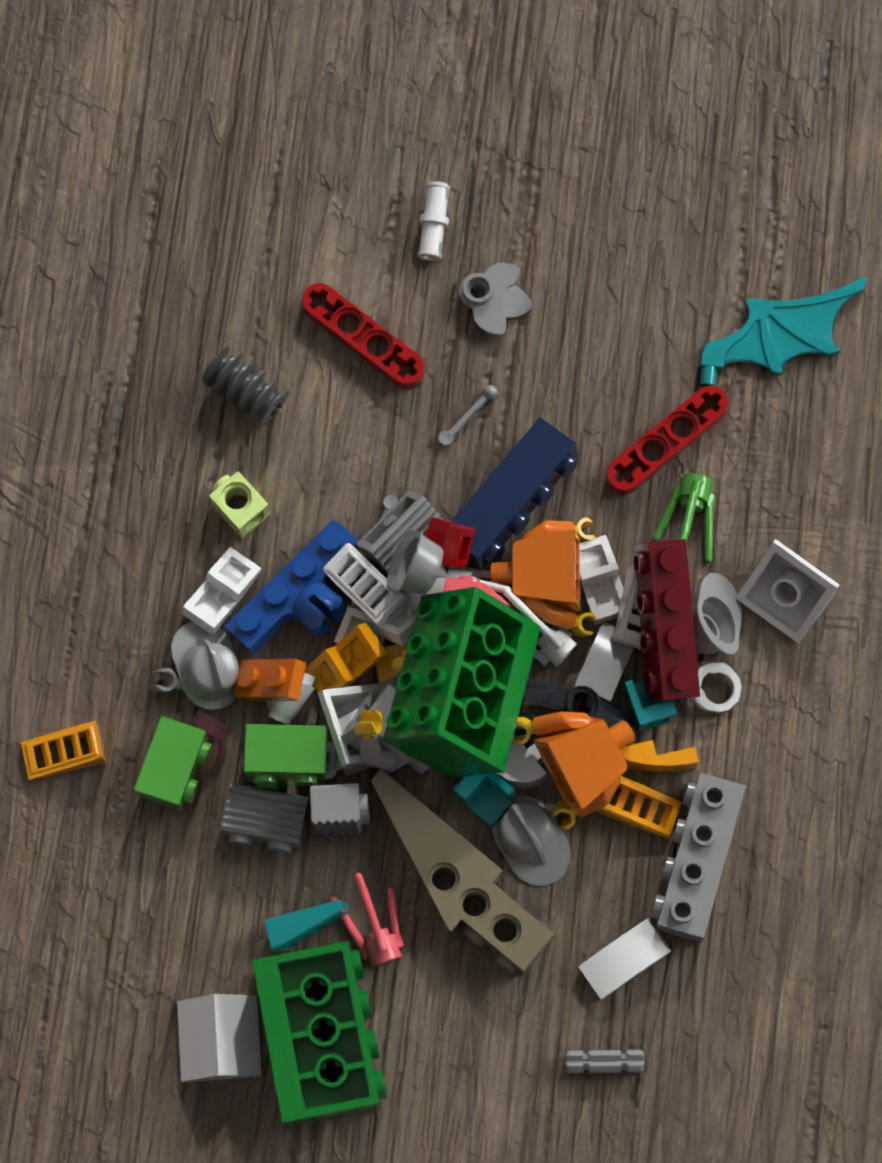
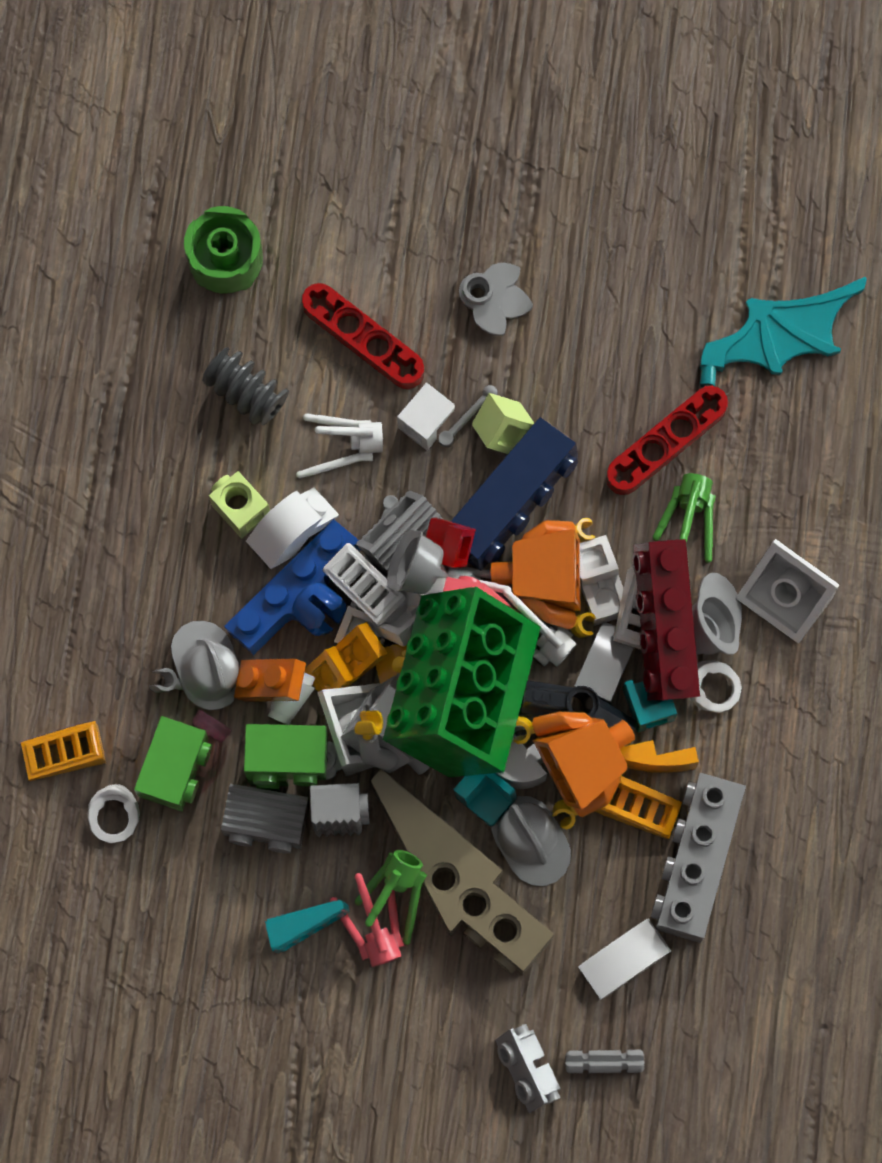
(118, 793): none -> white piece
(204, 246): none -> bright green brick
(219, 1037): white slope -> none
(221, 591): white slope -> none
(290, 525): none -> white brick
(295, 1018): green brick -> none
(364, 436): none -> white plant
(401, 872): none -> bright green plant
(425, 416): none -> white panel
(433, 221): white pin -> none
(501, 423): none -> yellowish green panel
(532, 1085): none -> light grey hinge

